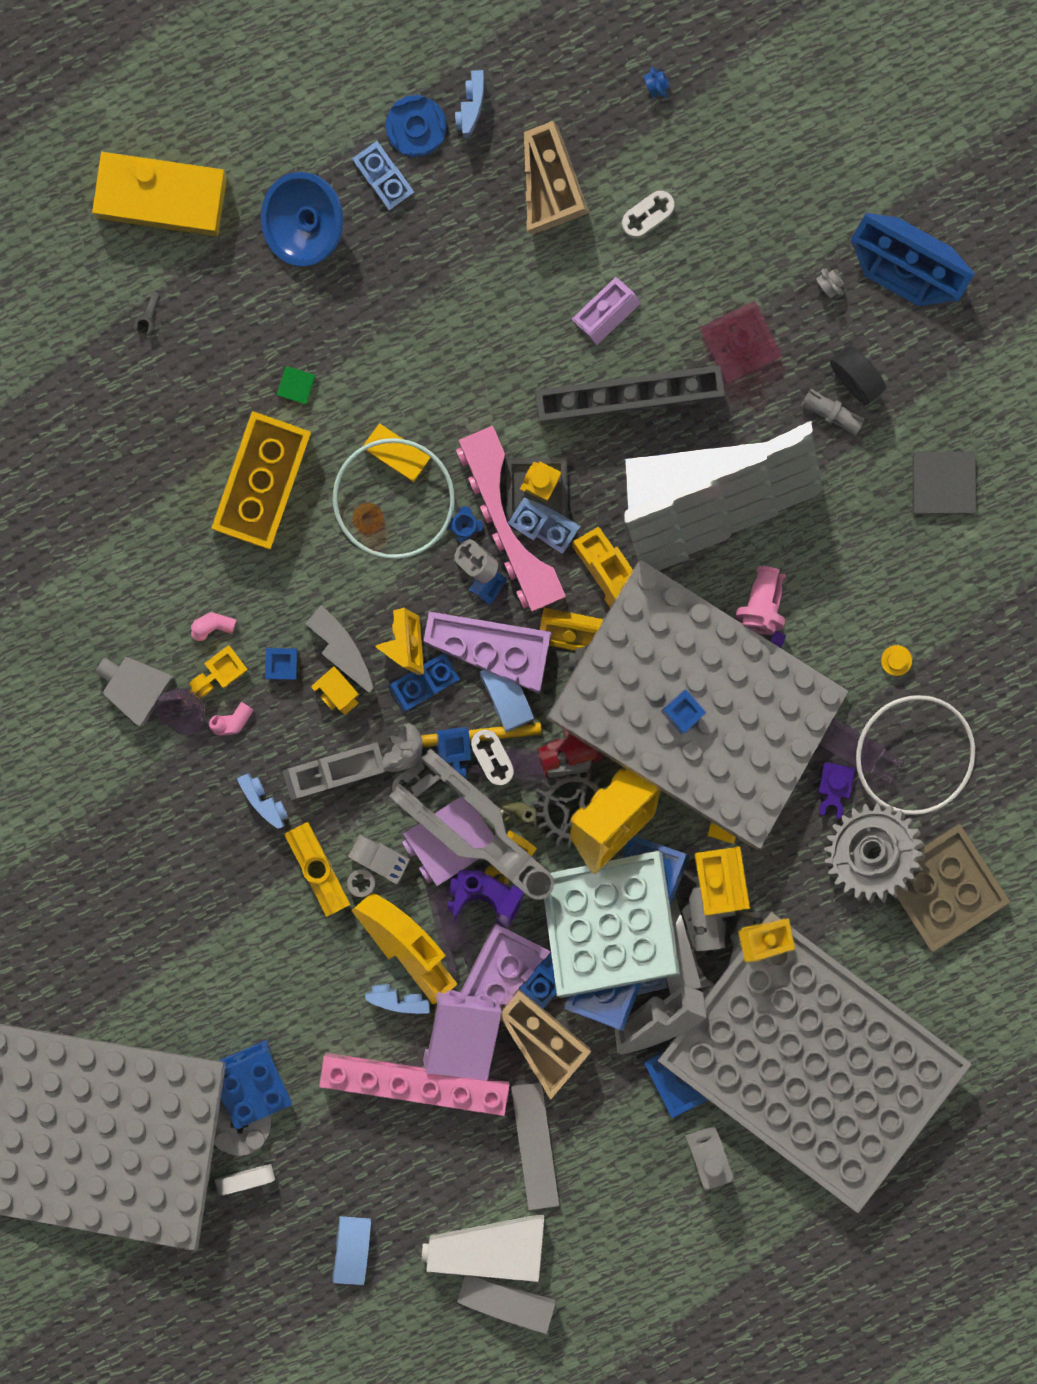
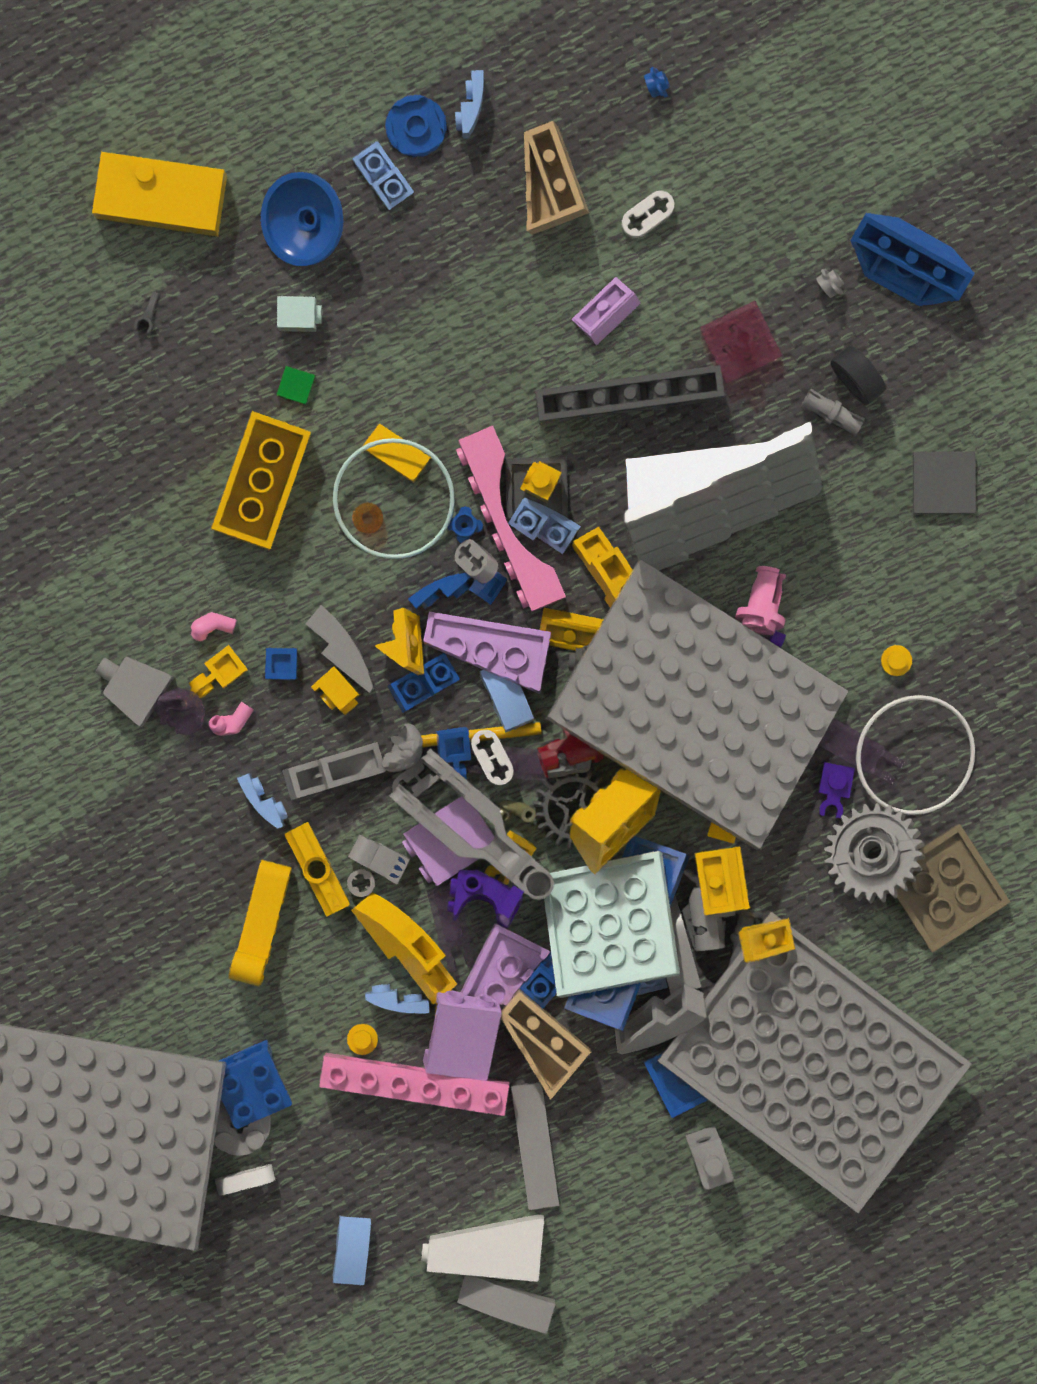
(260, 923): none -> yellow beam
(298, 313): none -> light aqua brick
(362, 1039): none -> yellow plate
(450, 585): none -> blue slope
(683, 711): blue plate -> none

